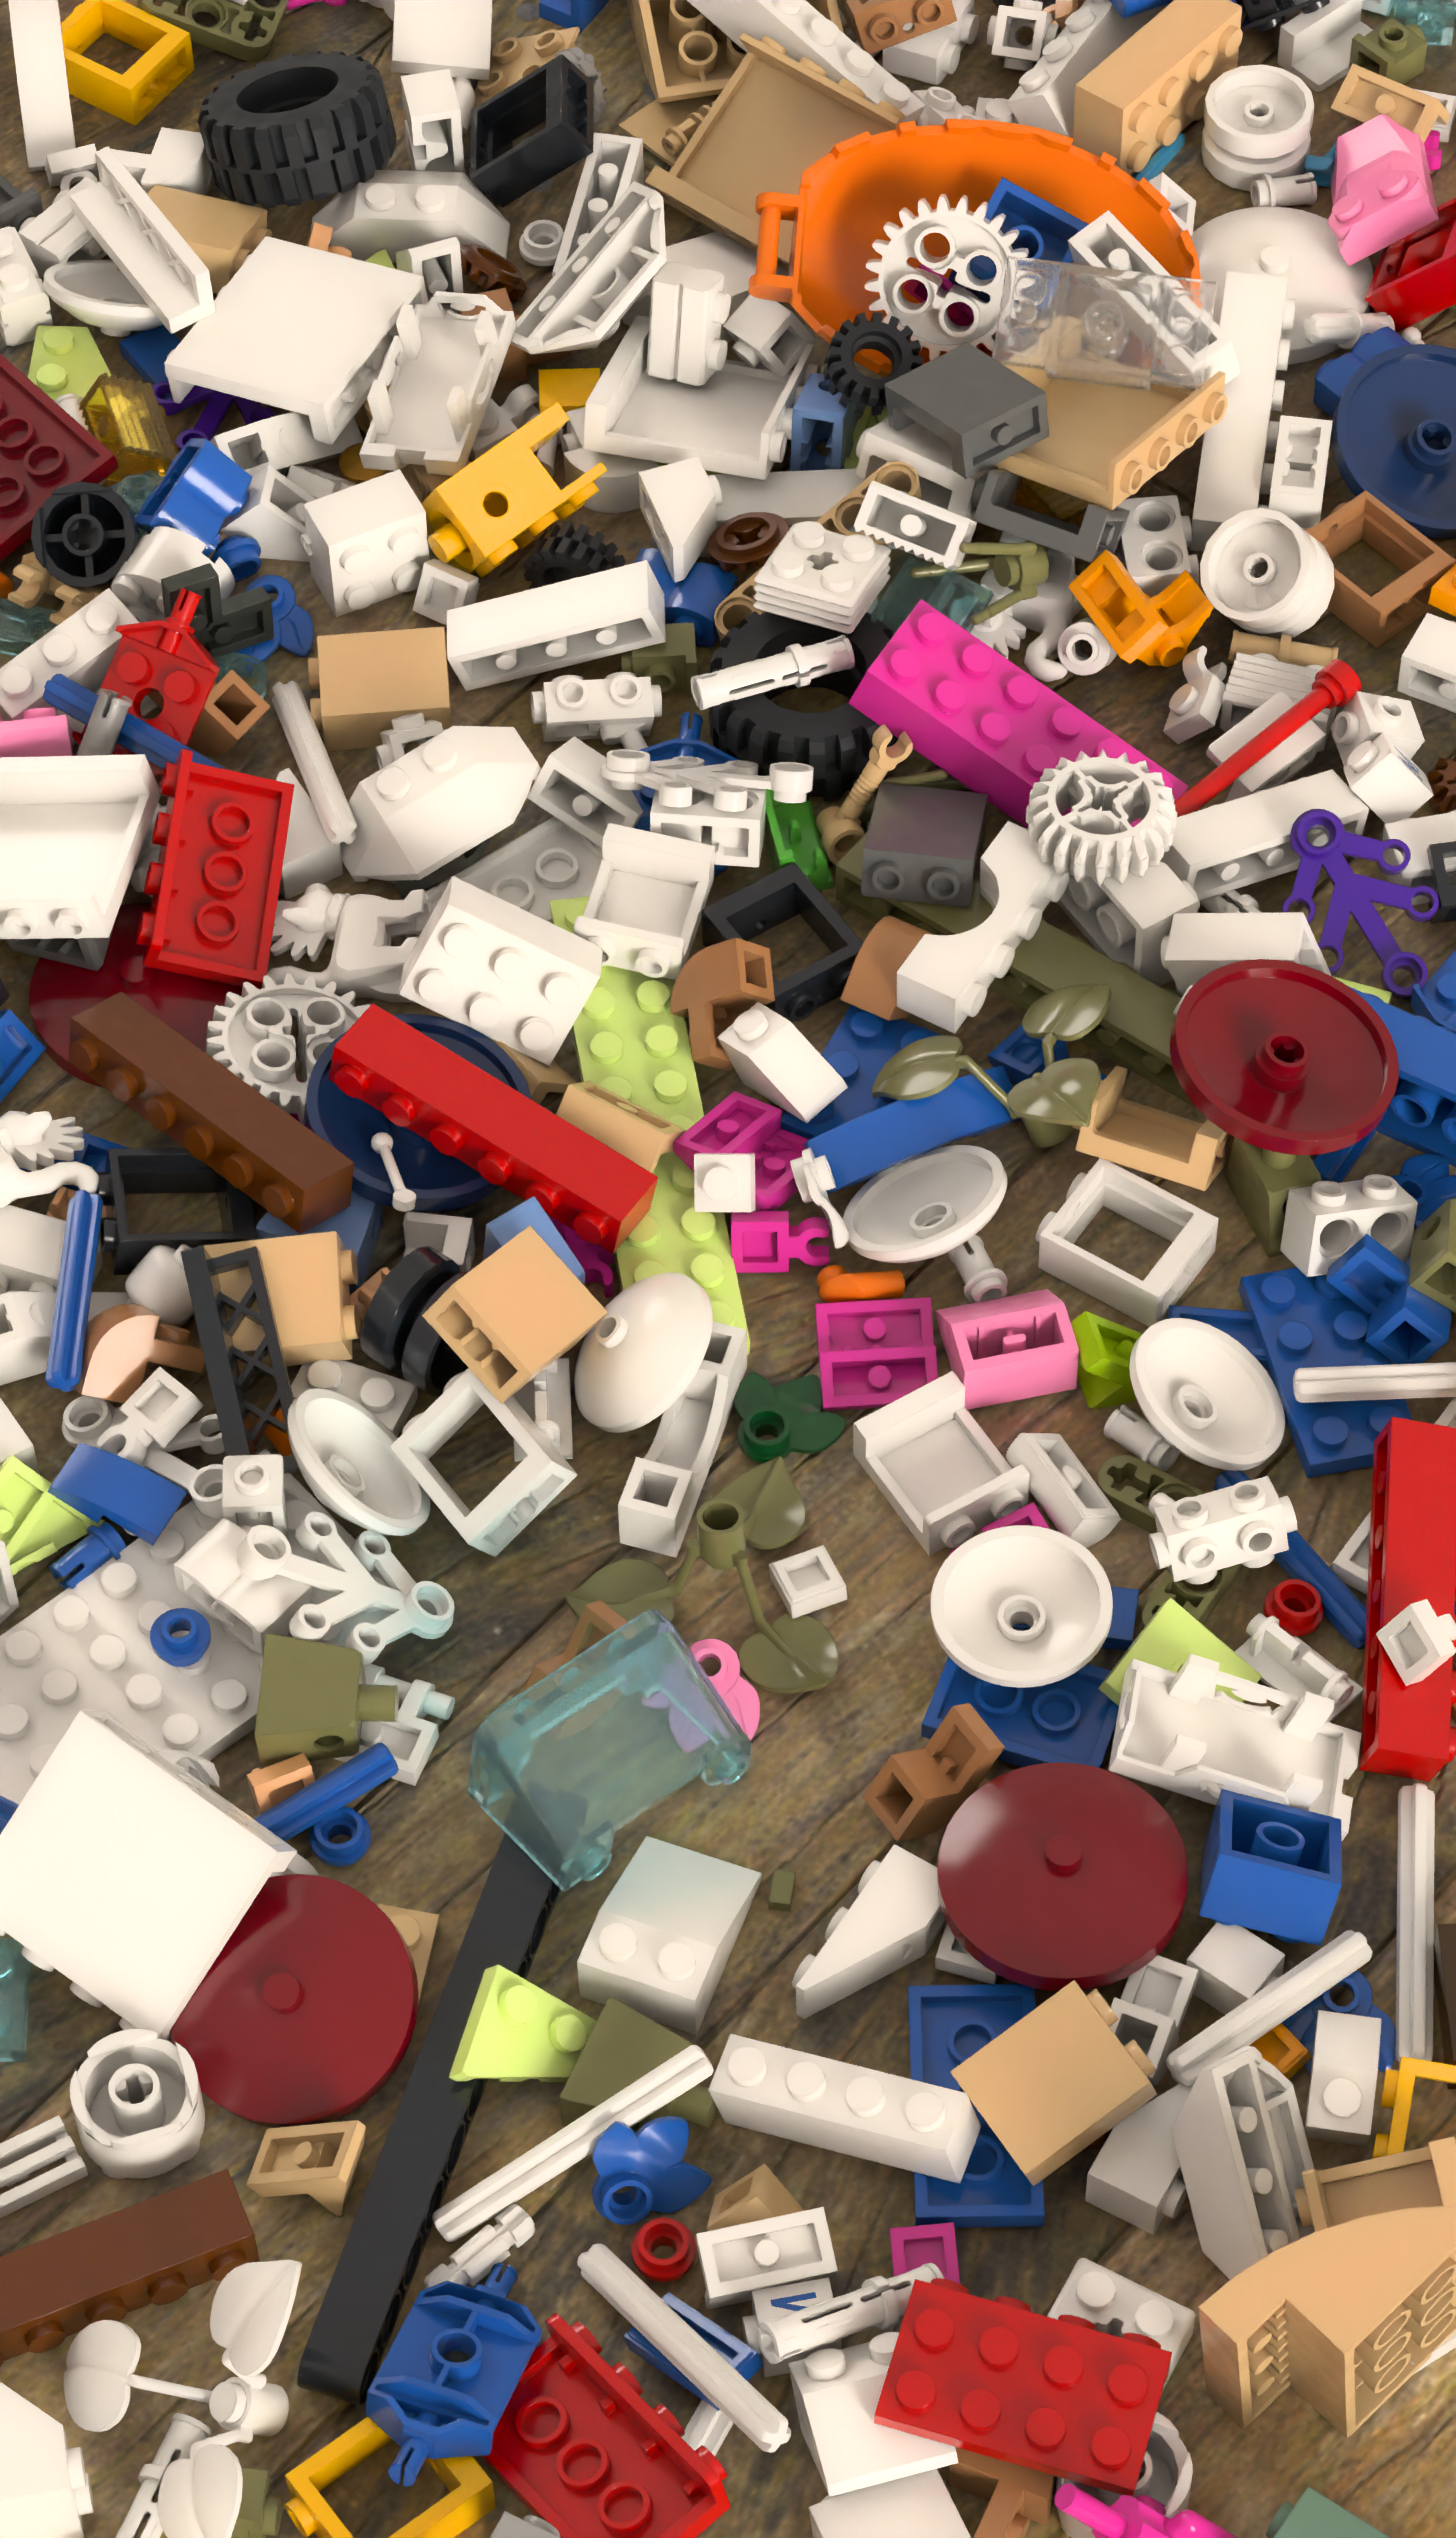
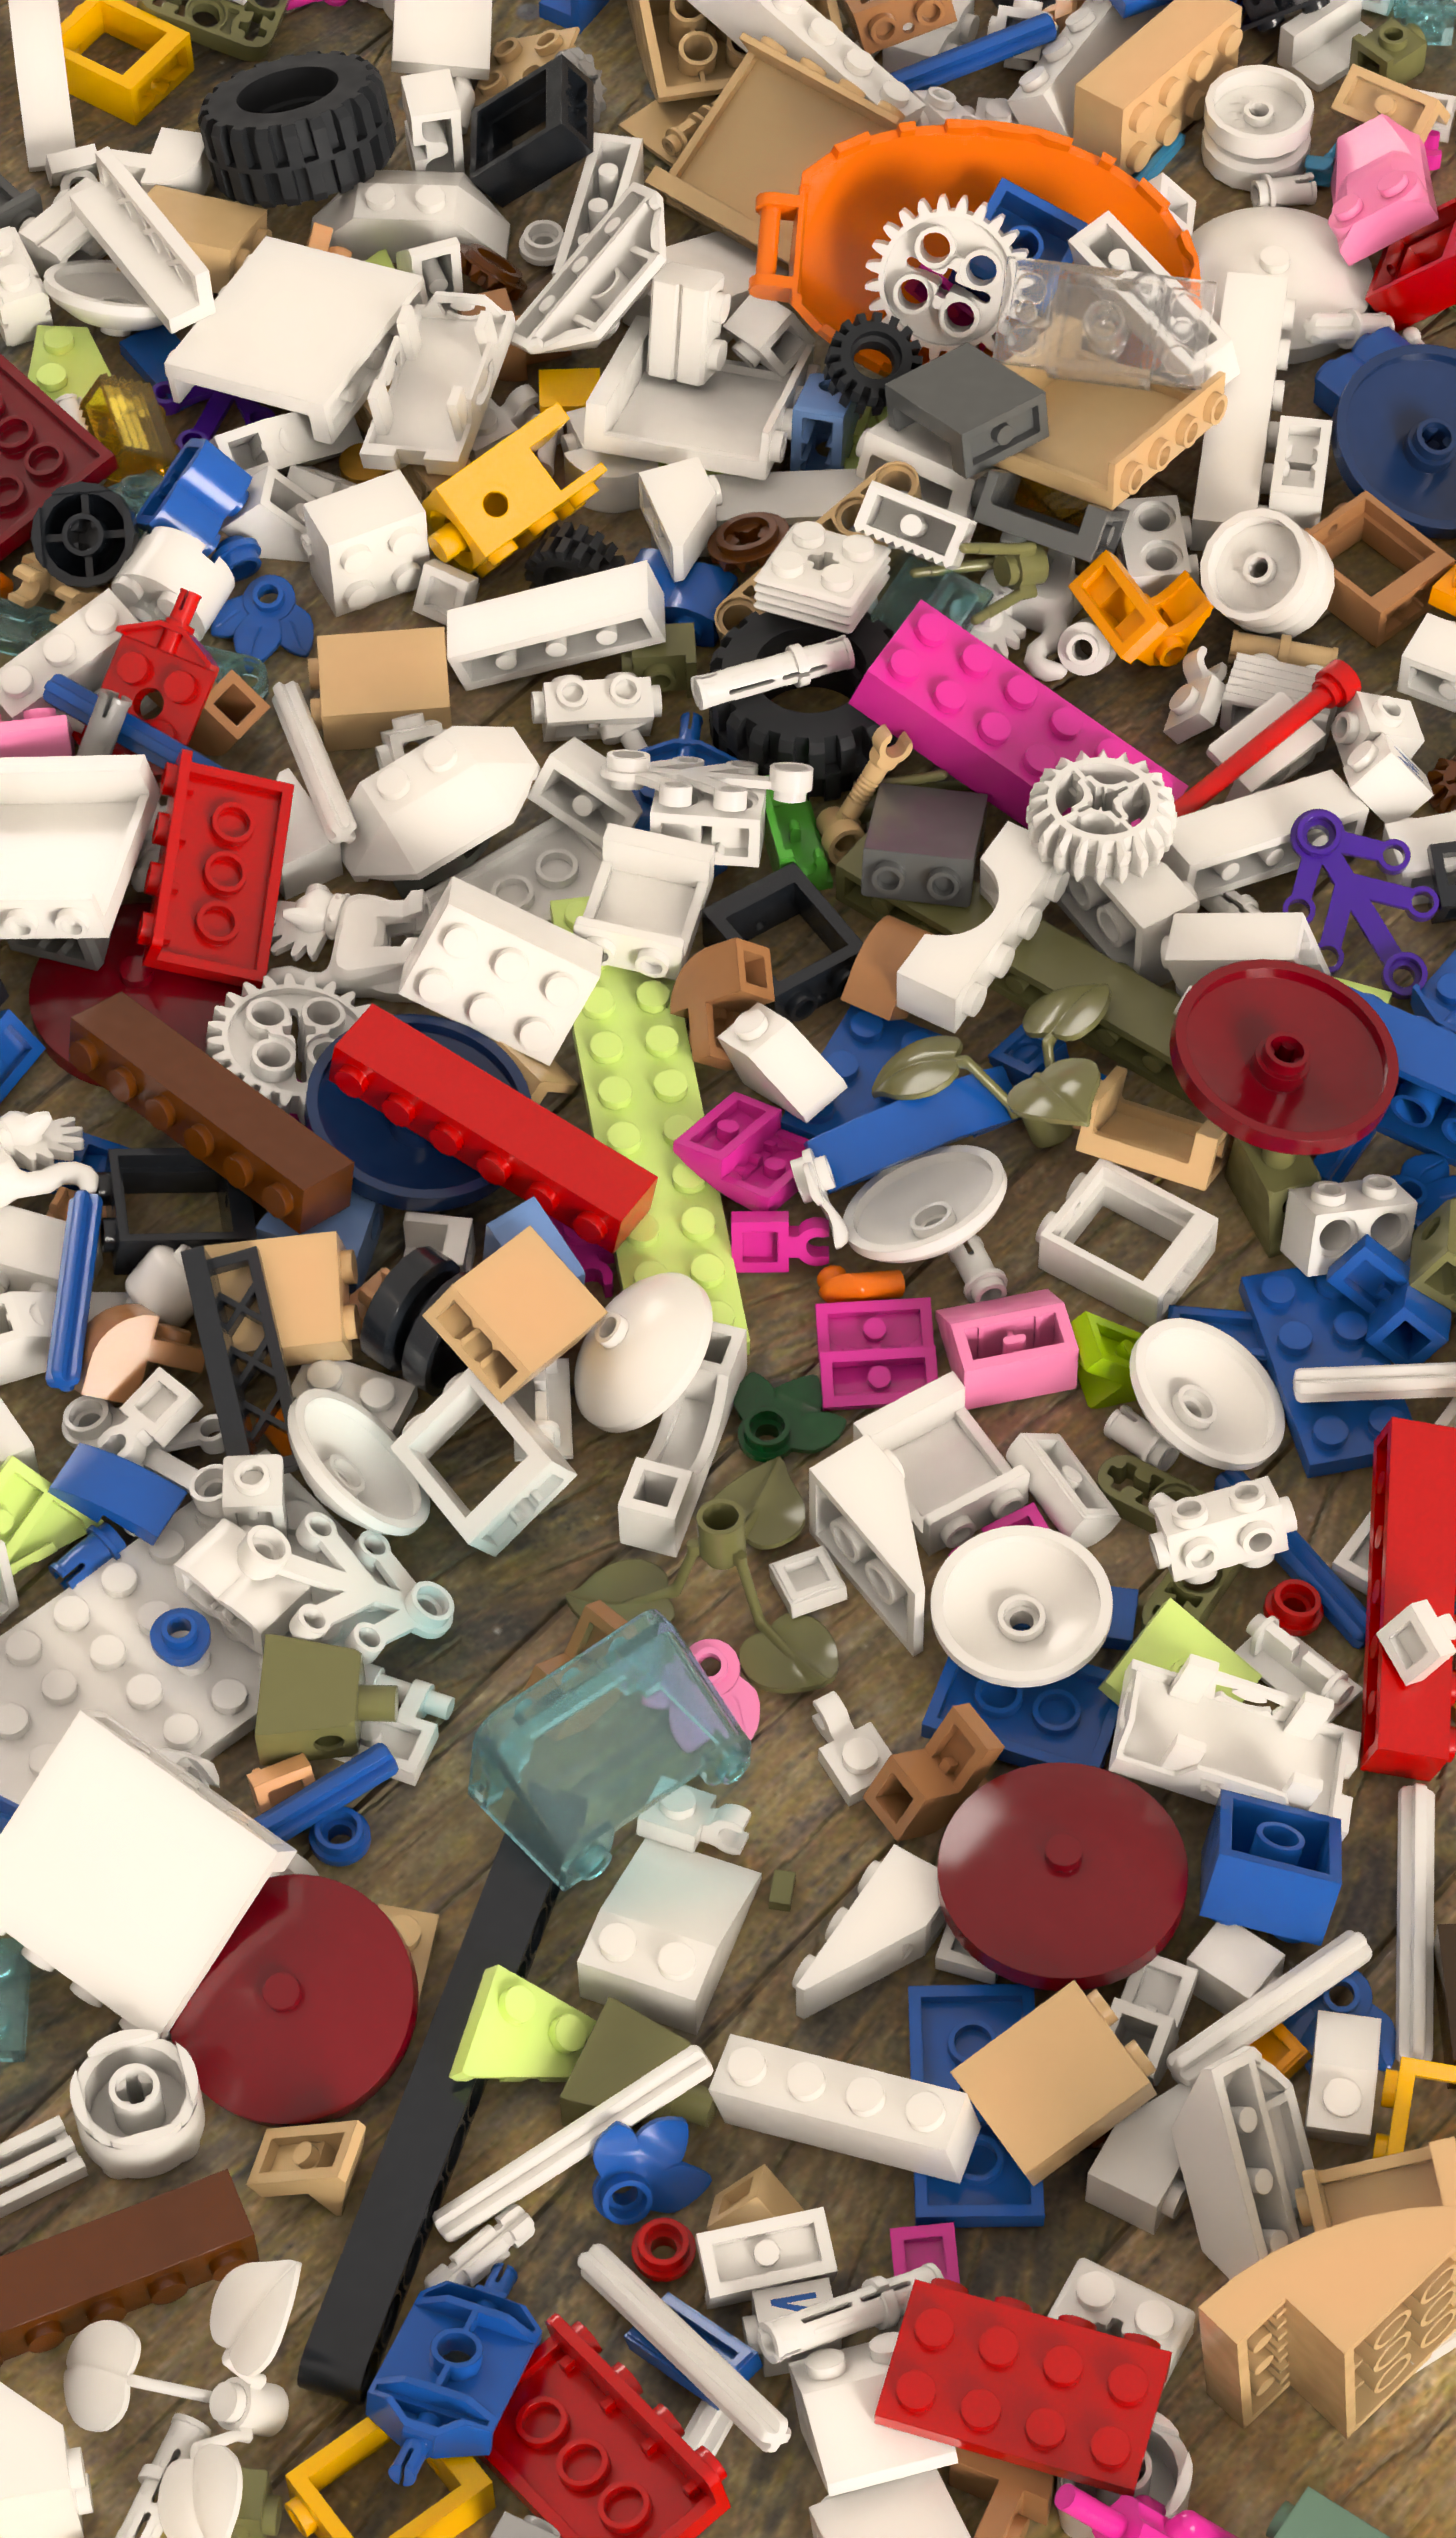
(218, 623): pearl dark grey plate -> none
(403, 1199): white hinge -> none
(618, 1123): tan panel -> none
(691, 1817): none -> white plate
(724, 1182): white plate -> none
(852, 1754): none -> white plate
(868, 1531): none -> white slope
(978, 53): none -> blue axle

